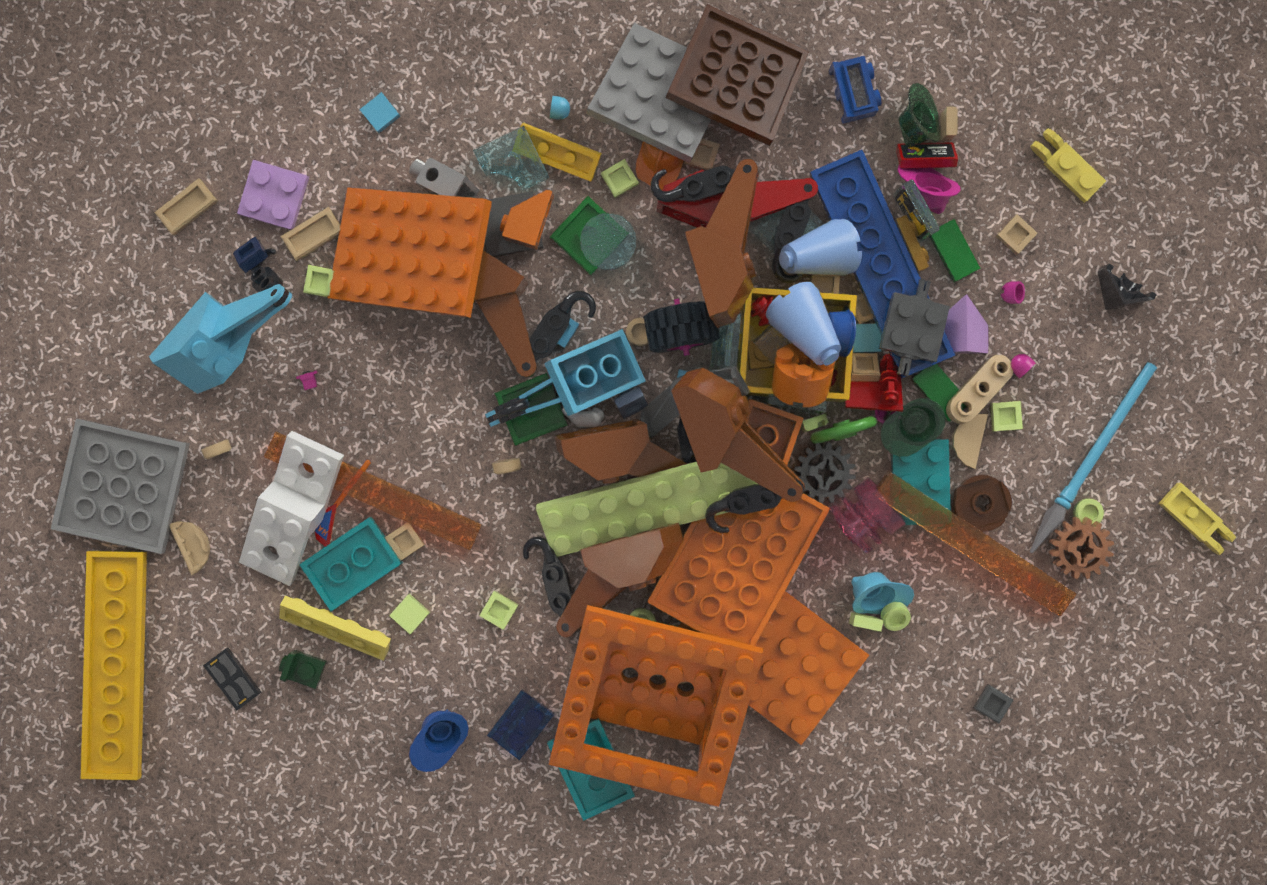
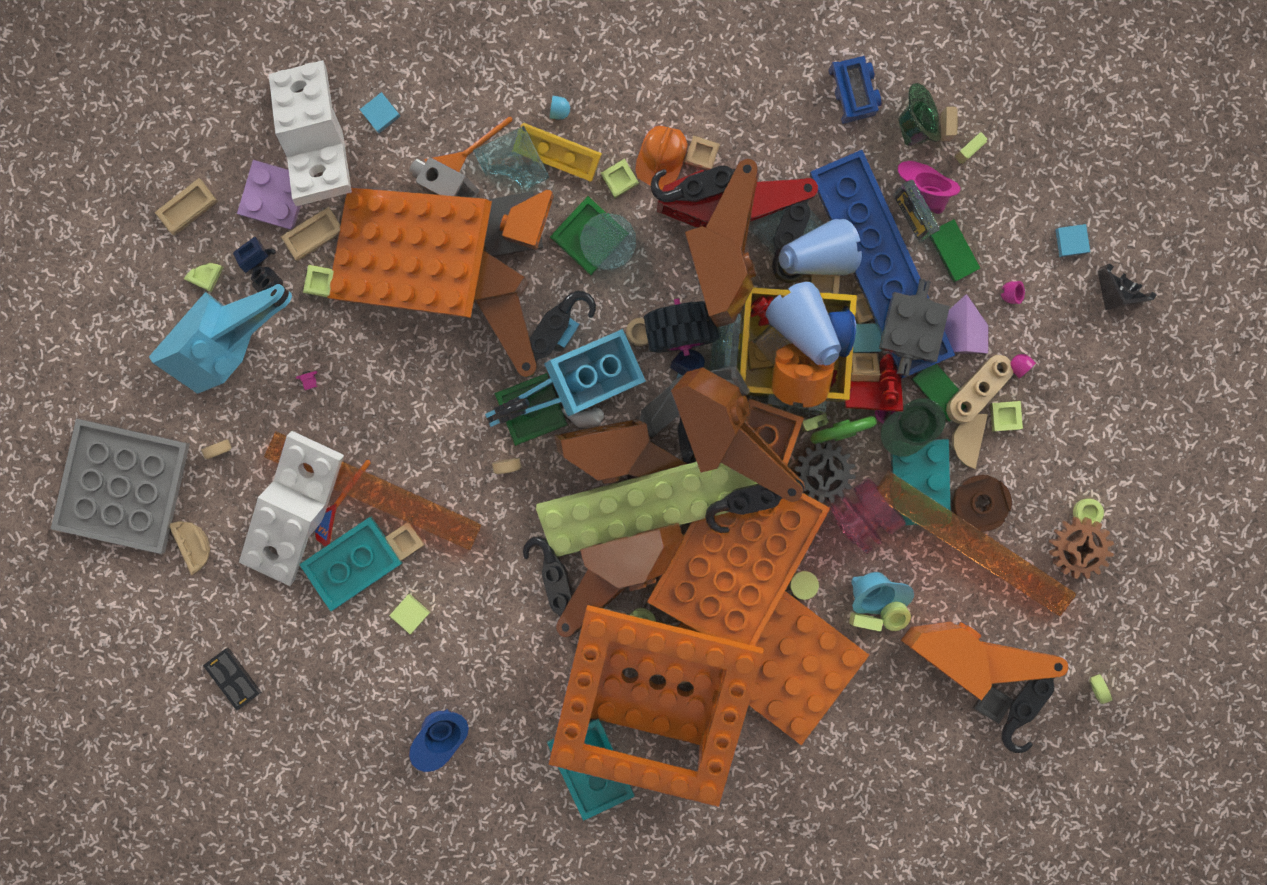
(113, 665): yellow plate -> none
(205, 275): none -> yellowish green tile
(302, 668): dark green bracket -> none
(309, 133): none -> white bracket
(335, 628): light yellow plate -> none
(457, 160): none -> orange piece
(498, 610): yellowish green tile -> none
(520, 724): clear blue plate -> none
(630, 402): sand blue plate -> none
(635, 95): light grey plate -> none
(683, 364): none -> dark blue tile
(737, 75): reddish brown plate -> none
(804, 585): none -> yellowish green tile
(909, 232): pearl gold plate -> none
(927, 155): tile -> none
(974, 145): none -> yellowish green tile
(980, 664): none -> orange slope
(1016, 234): tan tile -> none
(1055, 514): medium azure piece -> none
(1069, 166): light yellow hinge -> none
(1072, 240): none -> medium azure tile
(1100, 689): none -> yellowish green tile
(1196, 517): light yellow hinge -> none

